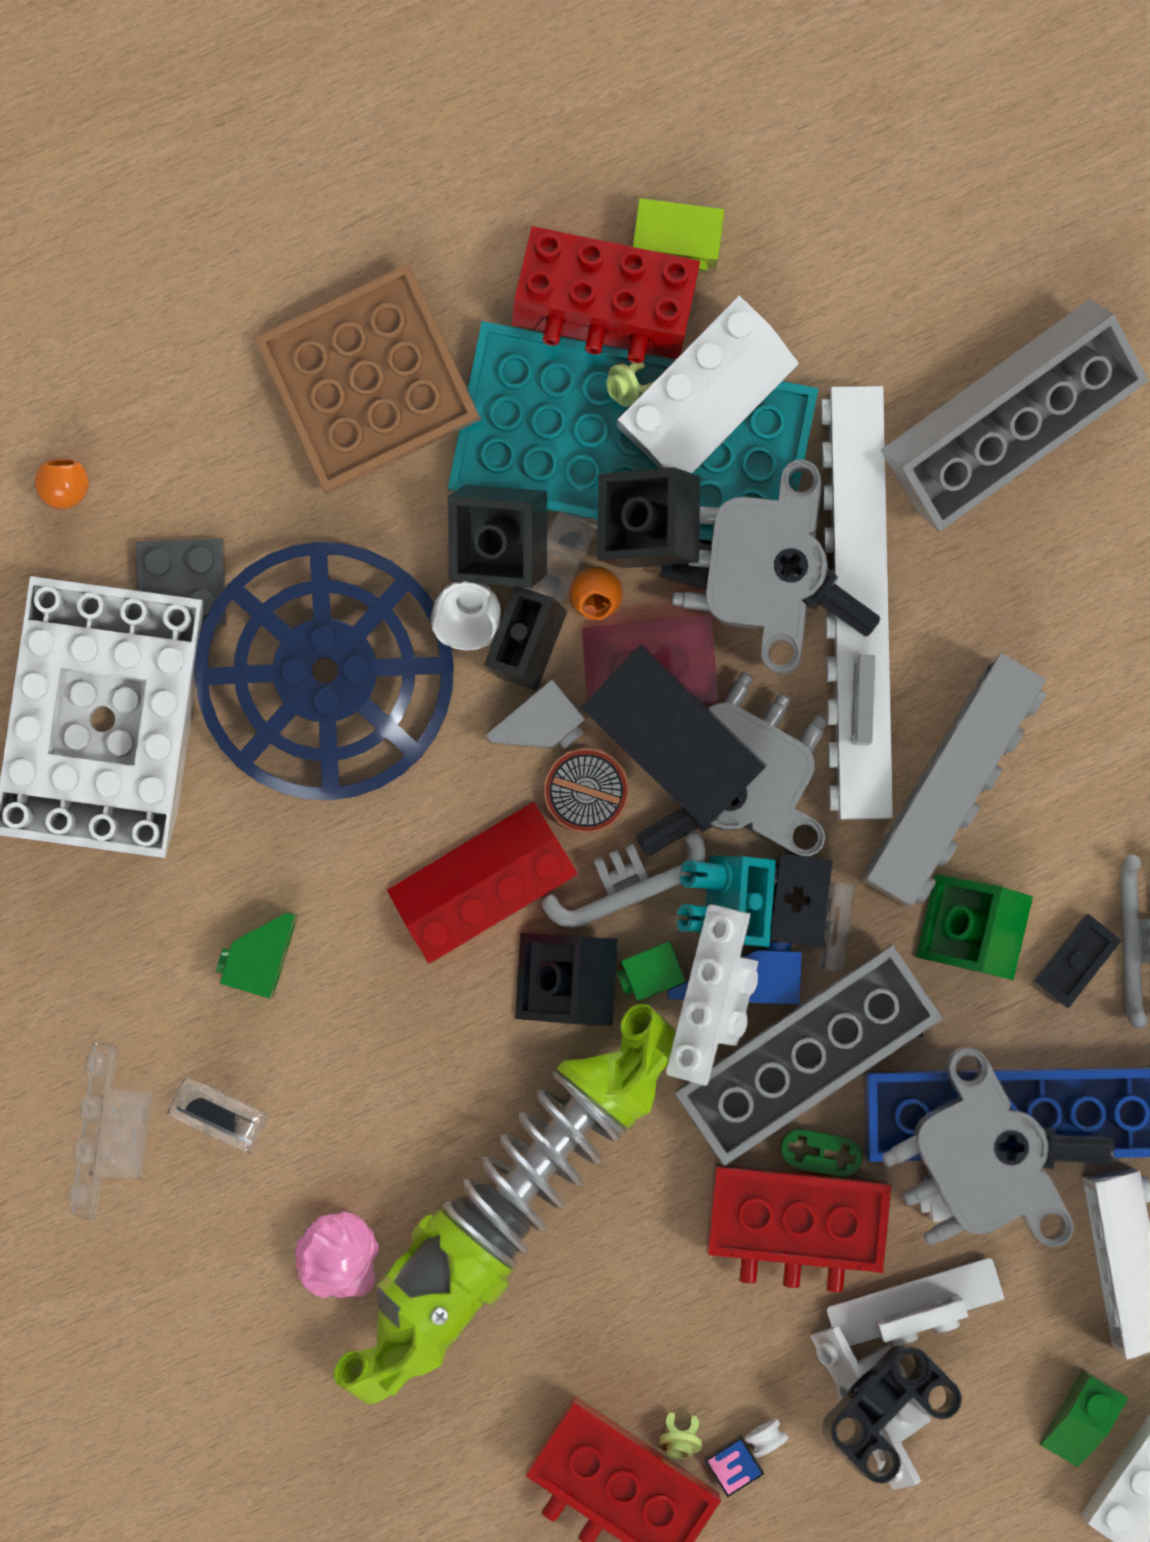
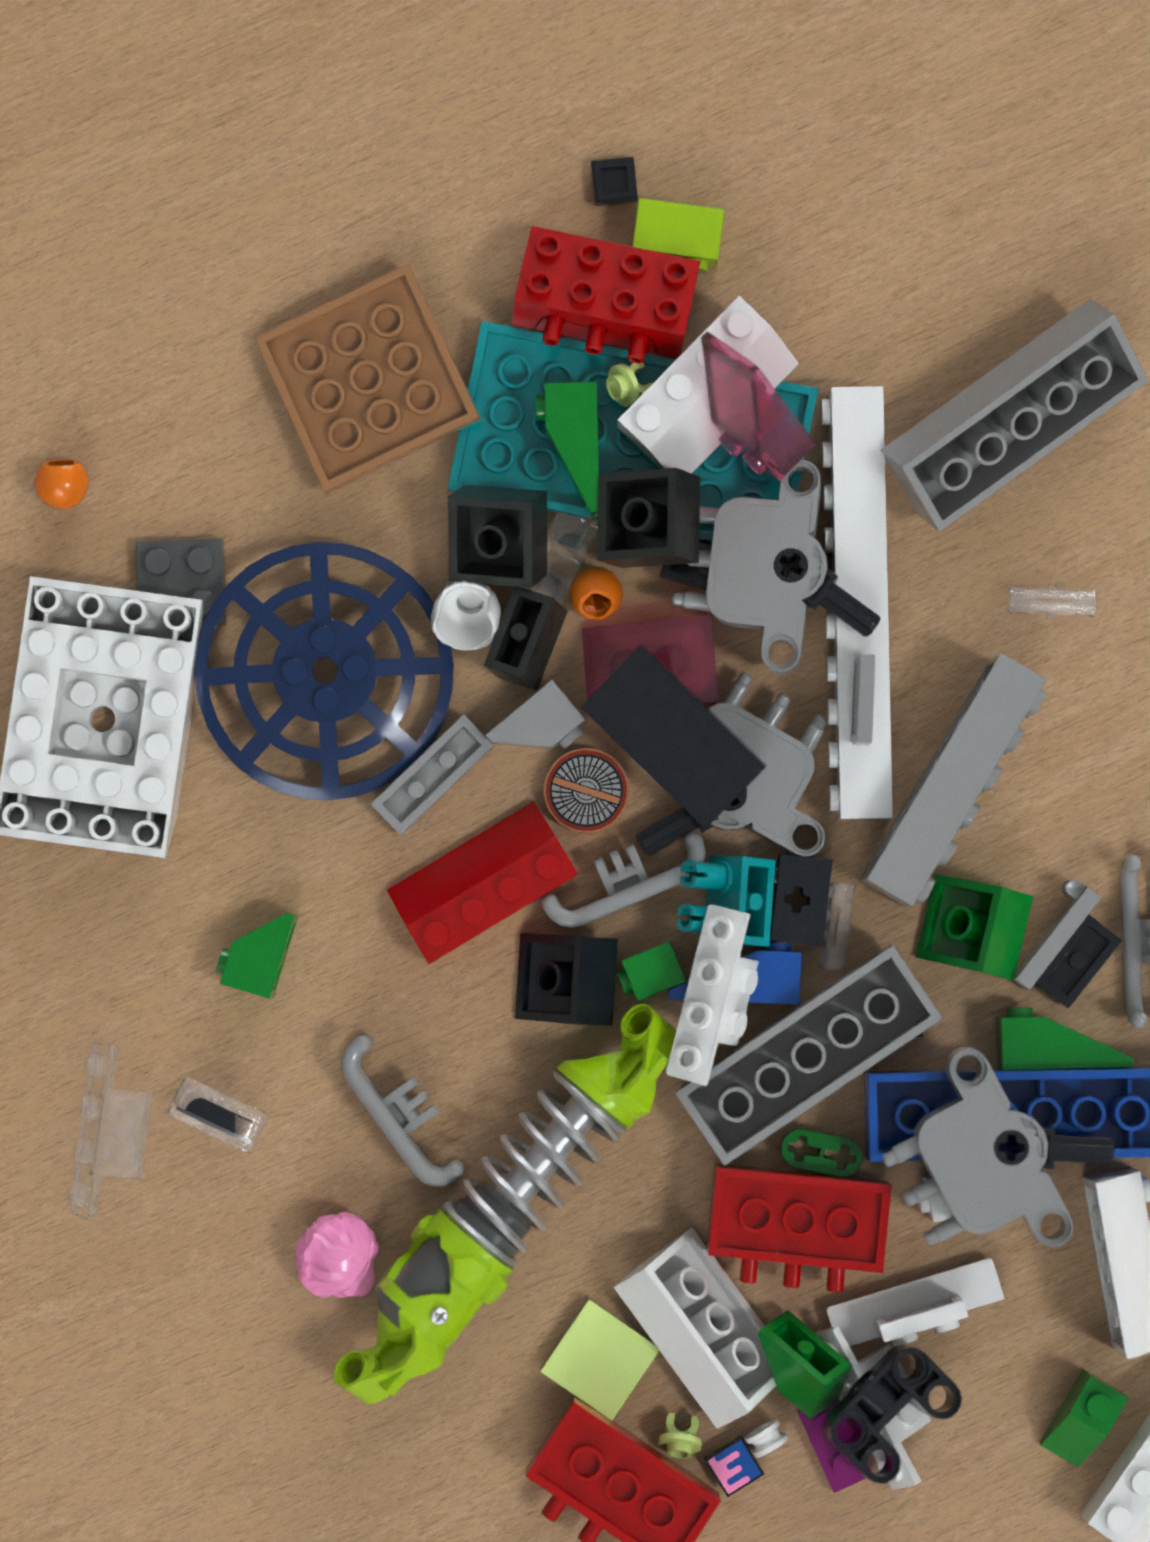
(397, 1116): none -> light grey piece
(432, 775): none -> light grey plate
(573, 431): none -> green slope
(600, 1359): none -> yellowish green tile
(614, 181): none -> black tile
(701, 1327): none -> white slope
(751, 412): none -> clear pink slope
(803, 1364): none -> green slope
(837, 1469): none -> magenta plate
(1041, 1043): none -> green slope
(1081, 601): none -> clear pin
(1081, 904): none -> light grey hinge

